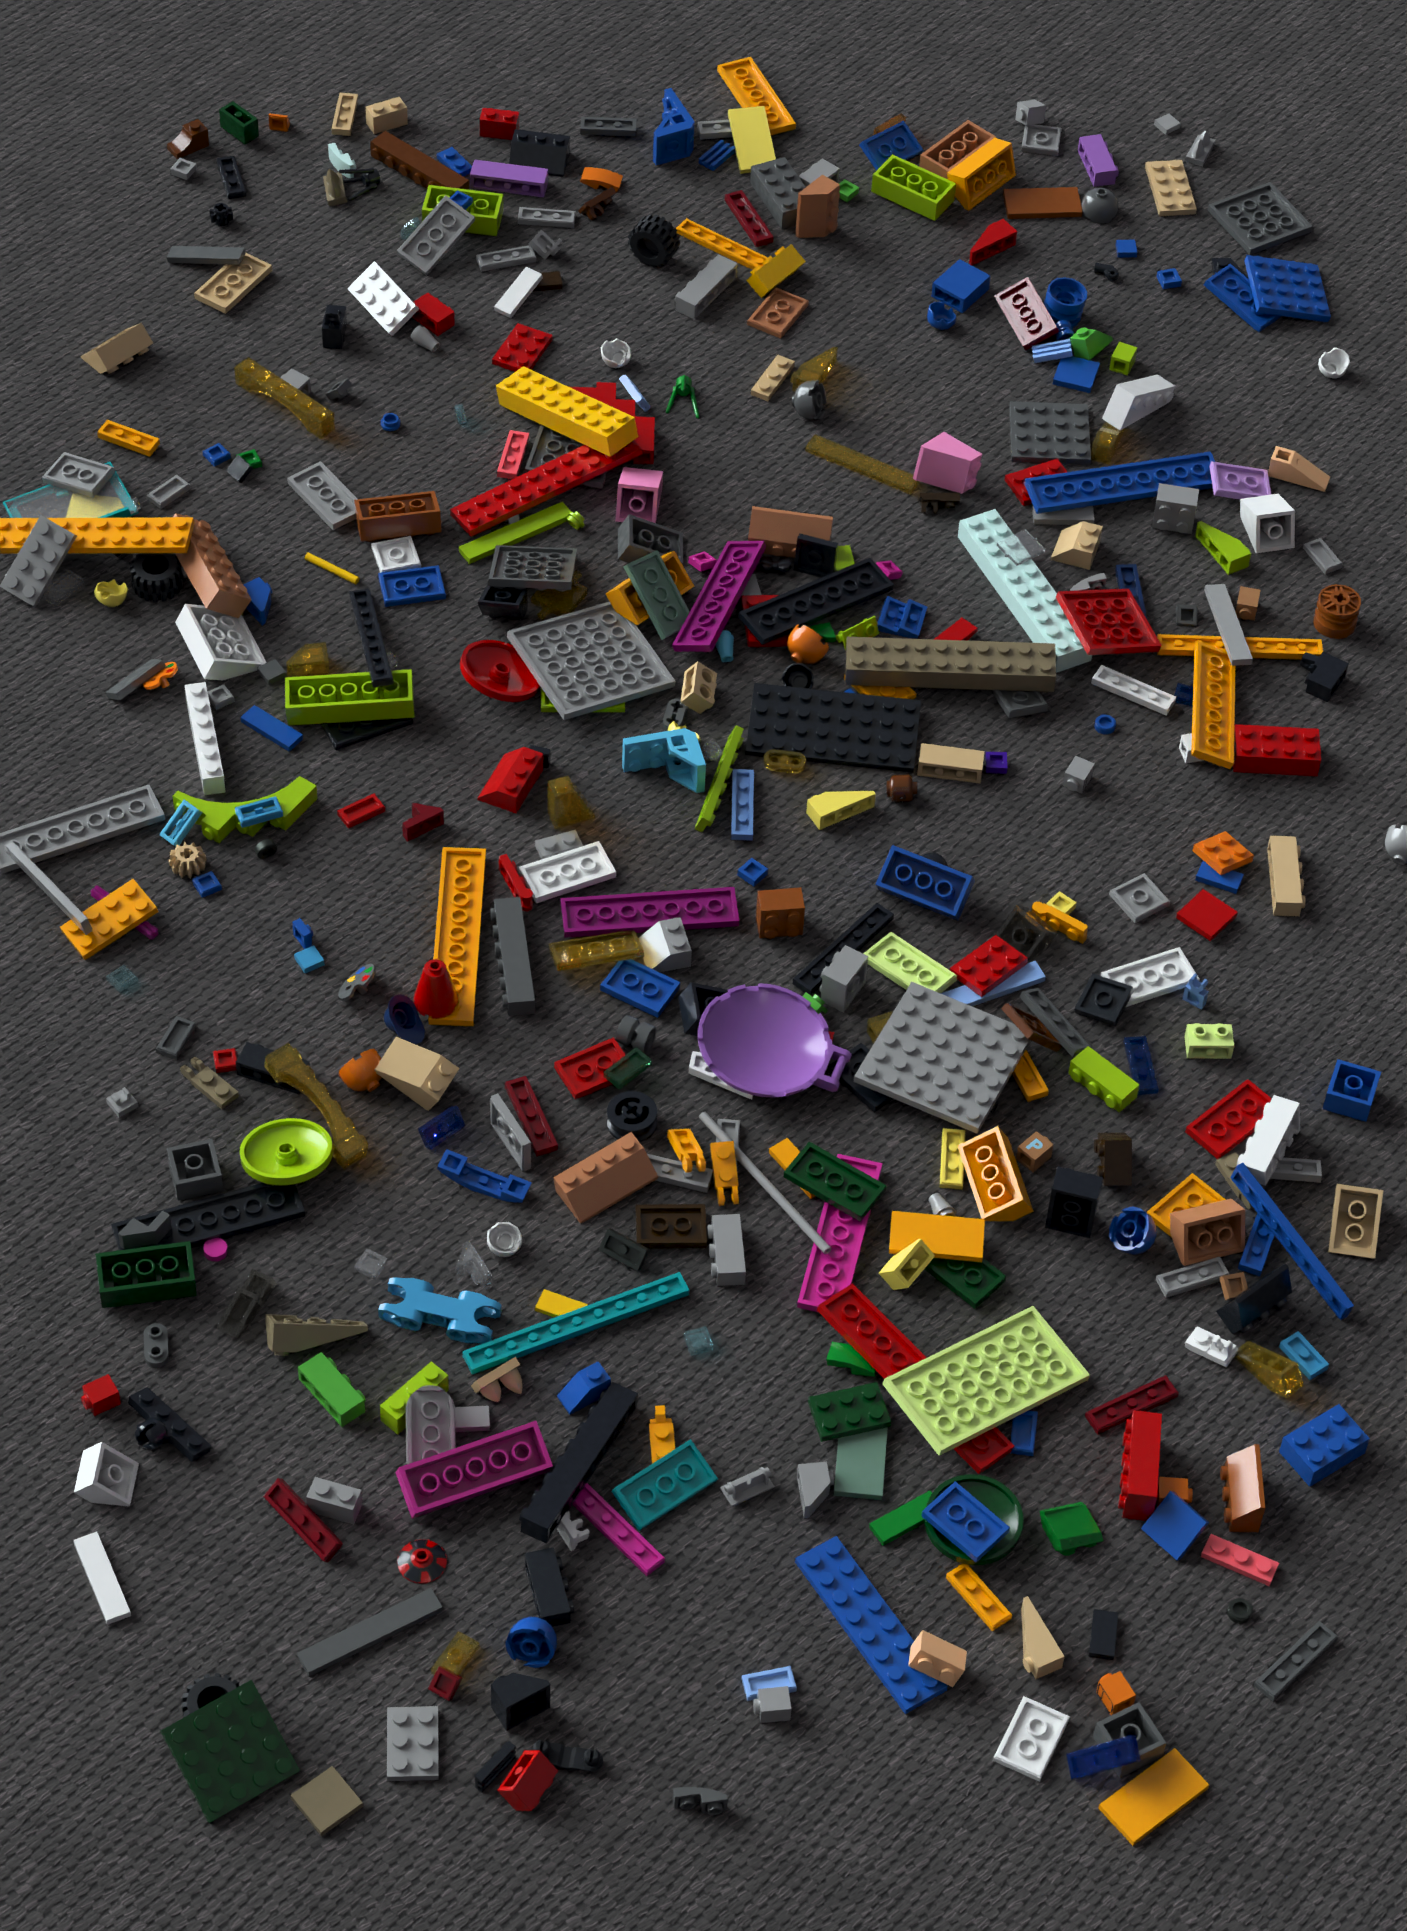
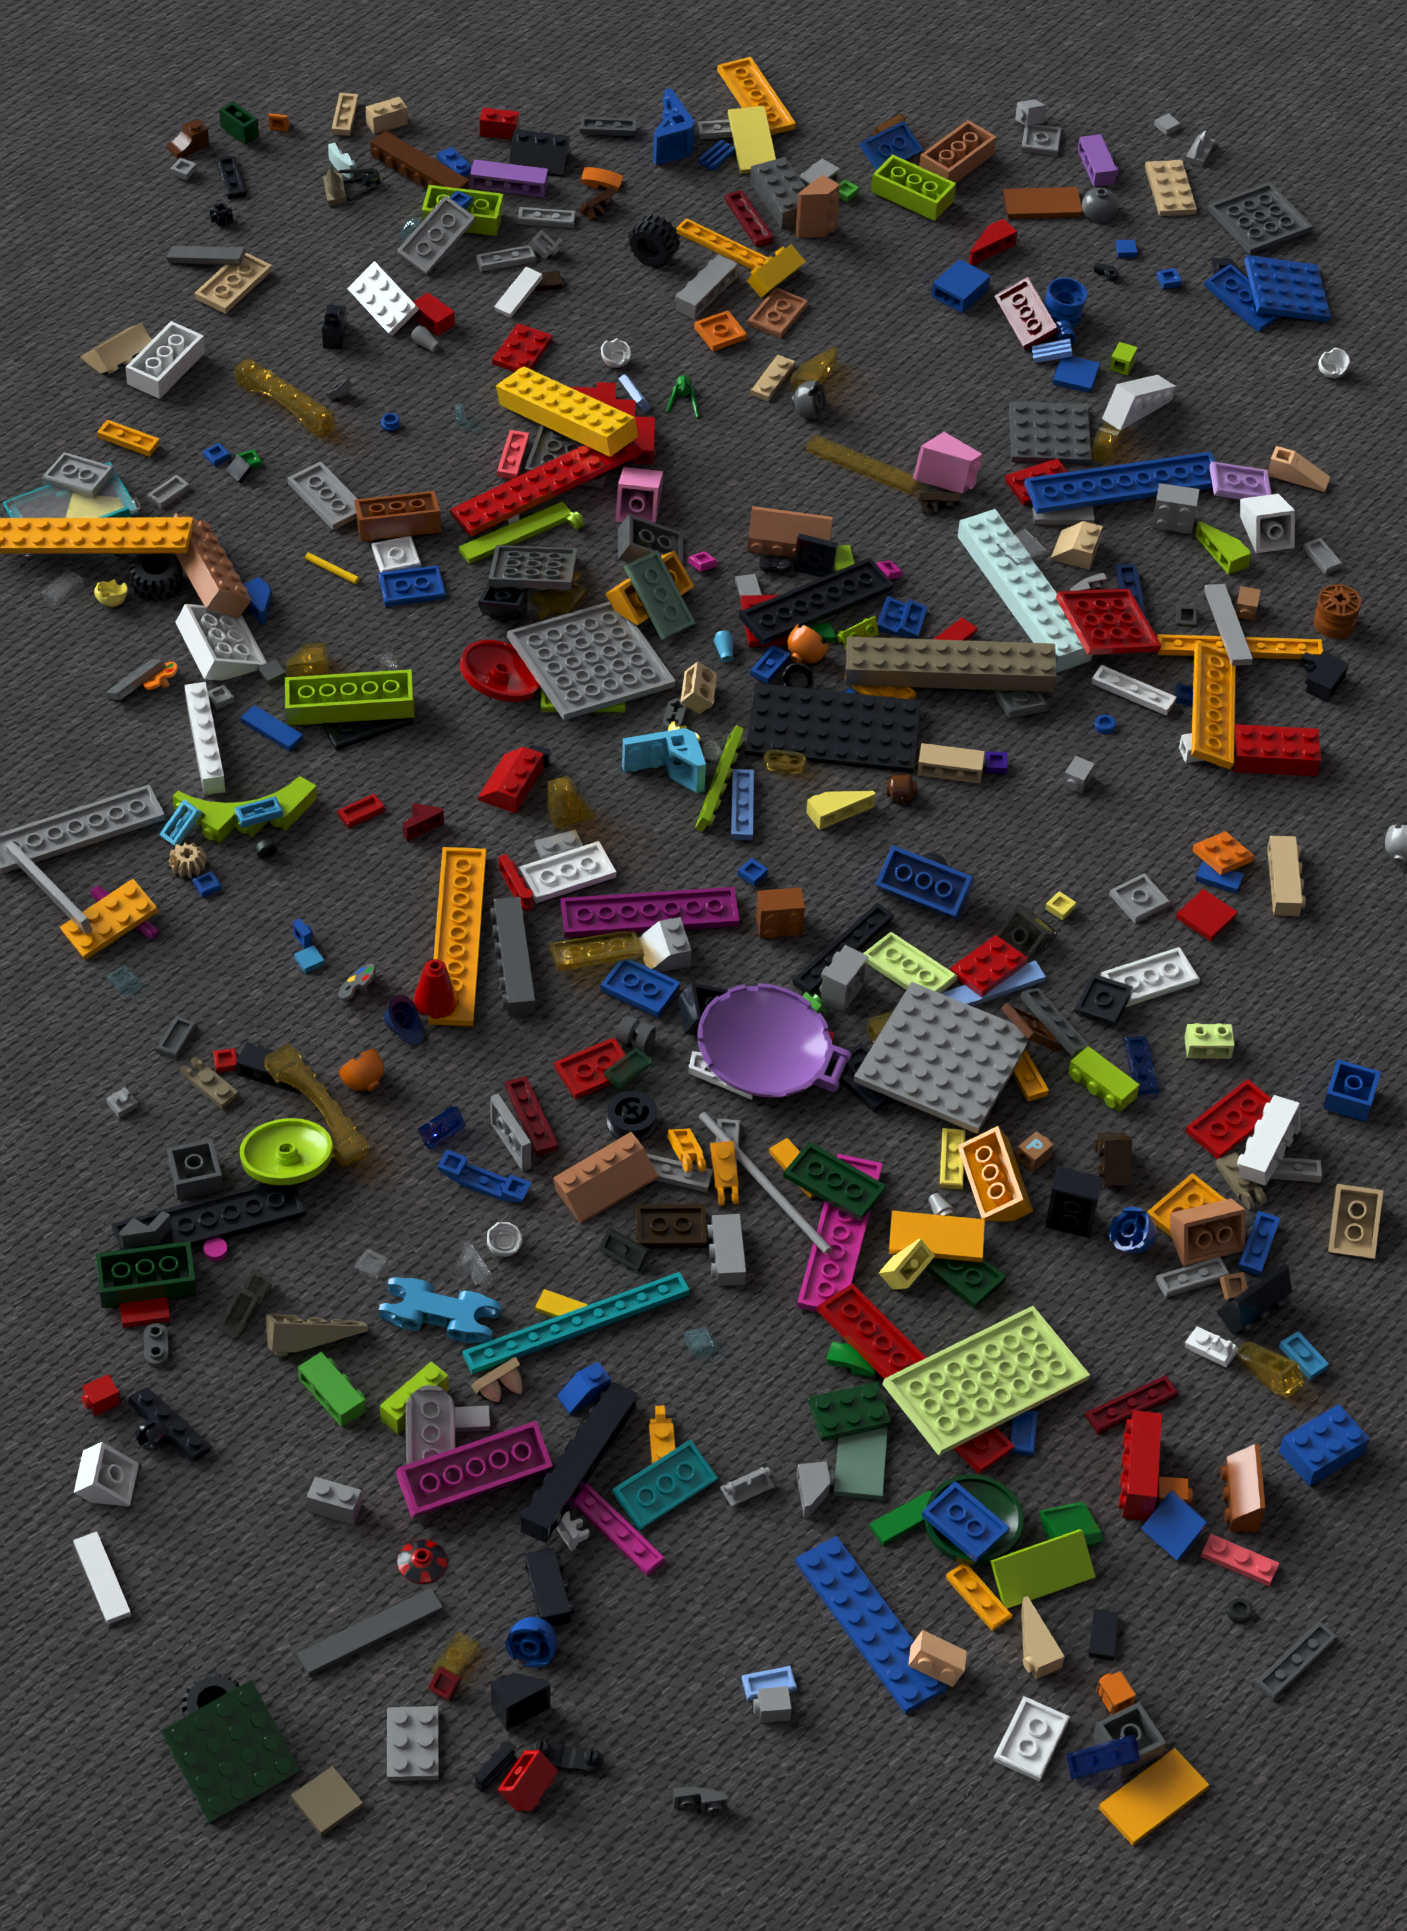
(38, 561): light grey plate -> none
(144, 1312): none -> red tile
(165, 360): none -> white brick
(297, 380): light grey brick -> none
(303, 1520): dark red tile -> none
(371, 638): black tile -> none
(416, 1072): tan slope -> none
(719, 596): magenta plate -> none
(720, 330): none -> orange plate
(770, 664): none -> blue plate
(940, 317): blue hair -> none
(983, 172): light orange slope -> none
(1043, 1568): none -> lime tile
(1061, 921): light orange hinge -> none
(1089, 342): bright green slope -> none
(1195, 993): medium blue plate -> none
(1292, 1241): blue tile -> none

